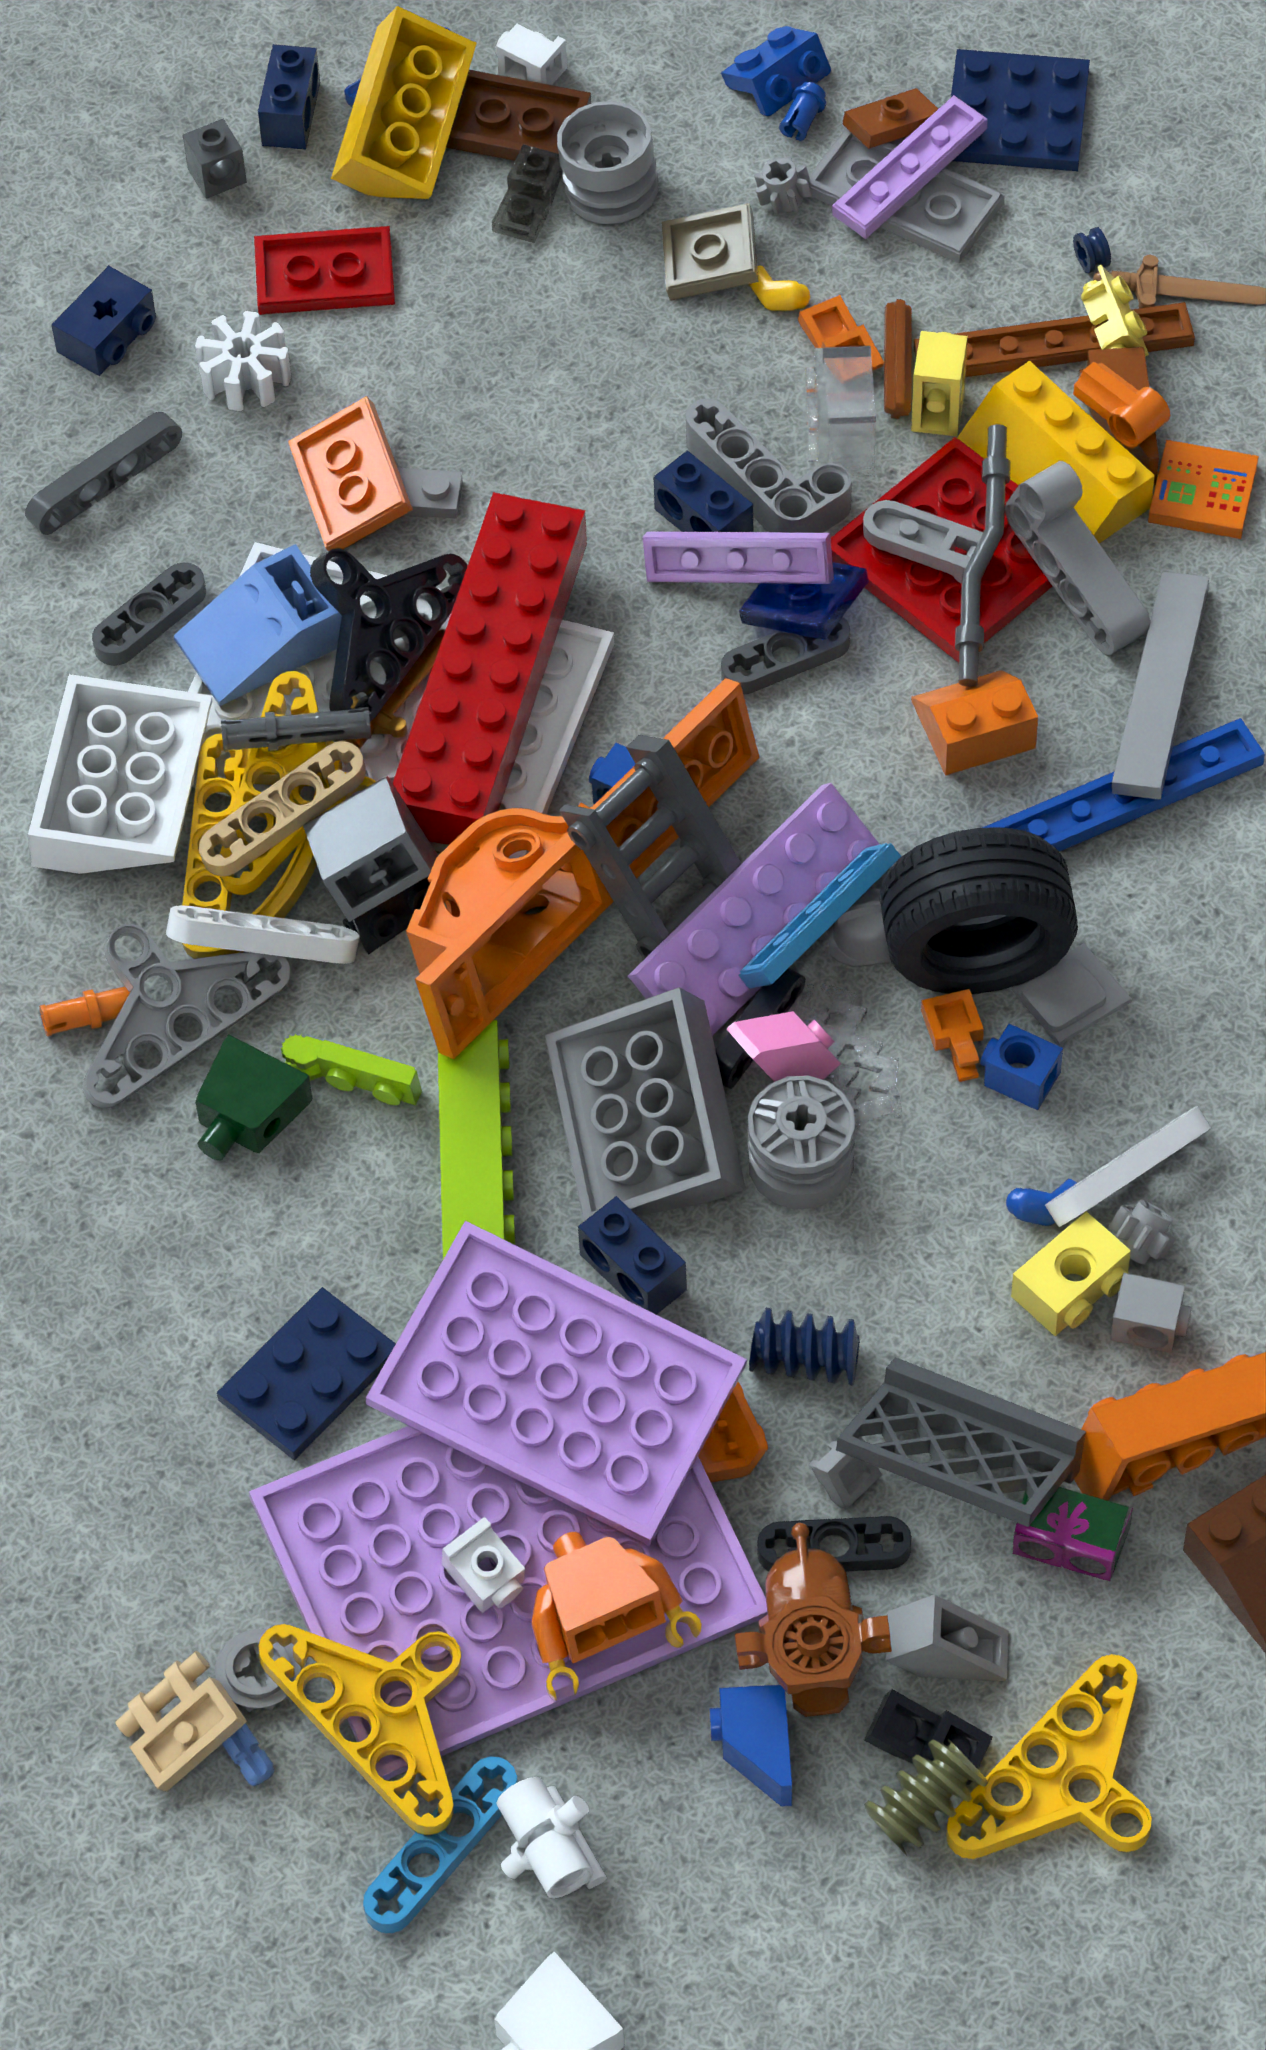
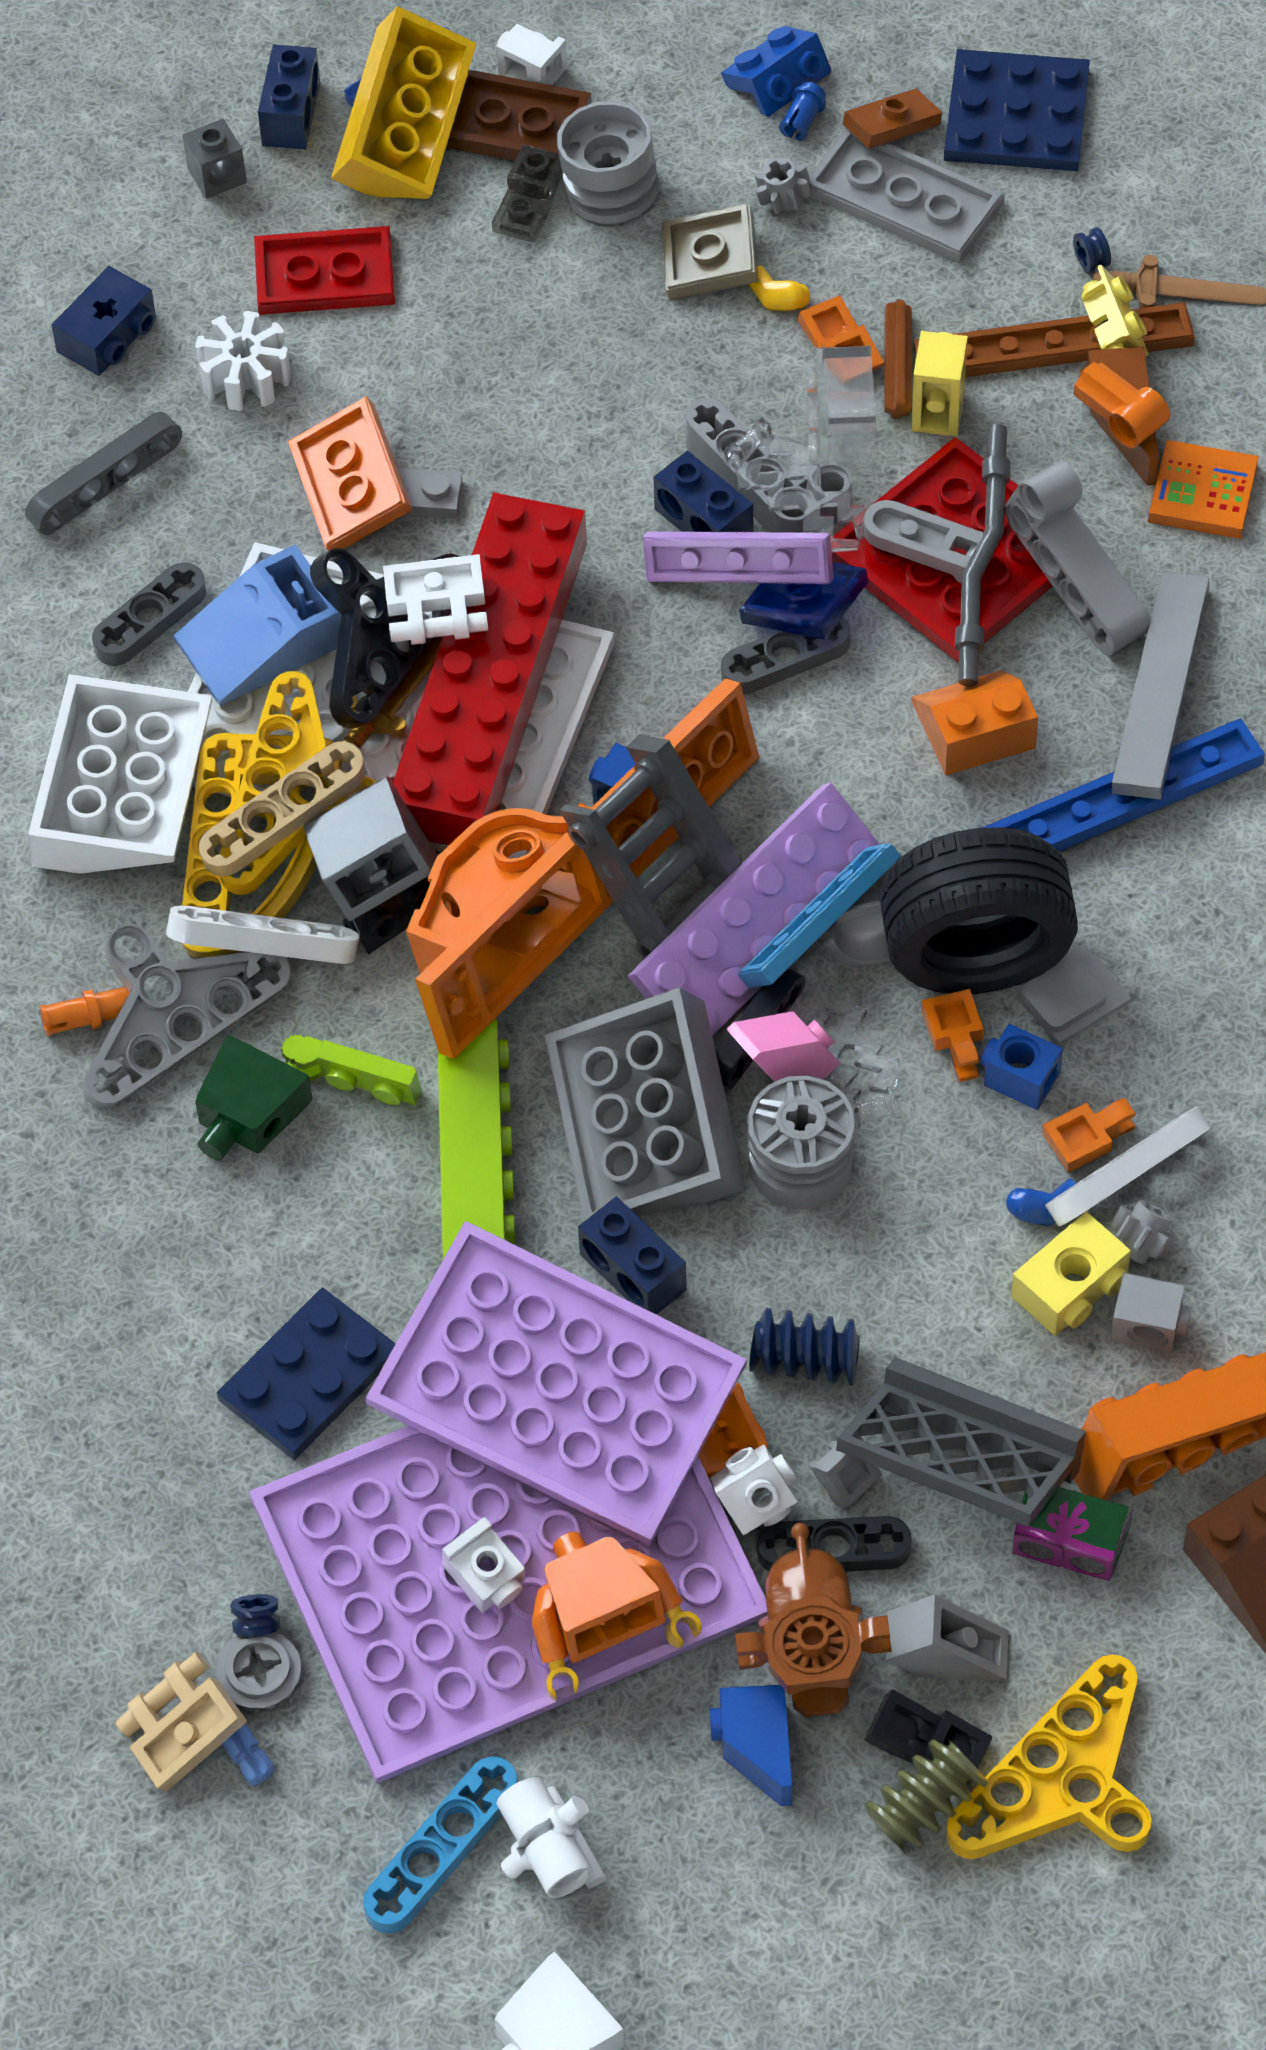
(255, 1615): none -> dark blue bush
(295, 729): dark grey pin -> none
(394, 1730): yellow beam -> none
(433, 587): none -> white plate
(755, 1488): none -> white brick
(807, 501): none -> clear piece
(909, 167): lavender tile -> none
(1052, 428): yellow slope -> none
(1085, 1136): none -> orange plate

